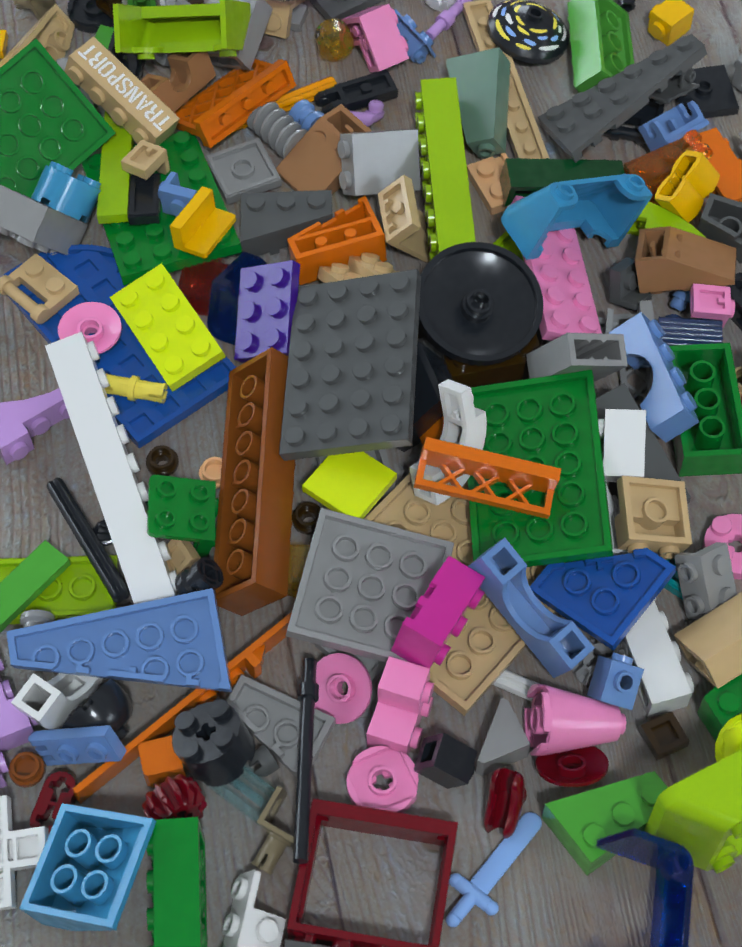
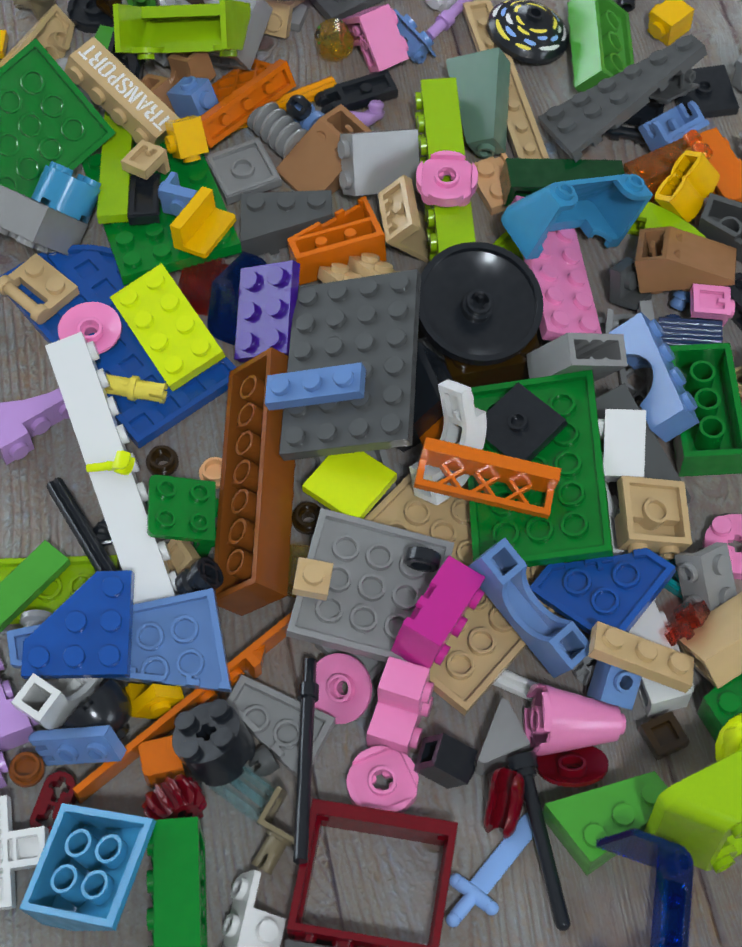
(86, 633): none -> blue plate
(122, 464): none -> neon yellow hand
(152, 700): none -> yellow bracket
(186, 138): none -> yellow brick
(192, 96): none -> medium blue brick
(295, 113): none -> black hinge
(312, 578): none -> tan plate
(315, 386): none -> medium blue plate
(422, 559): none -> black tile
(446, 194): none -> bright pink plate
(522, 424): none -> black plate
(526, 764): none -> black piece
(641, 657): none -> tan plate
(686, 619): none -> clear red plate

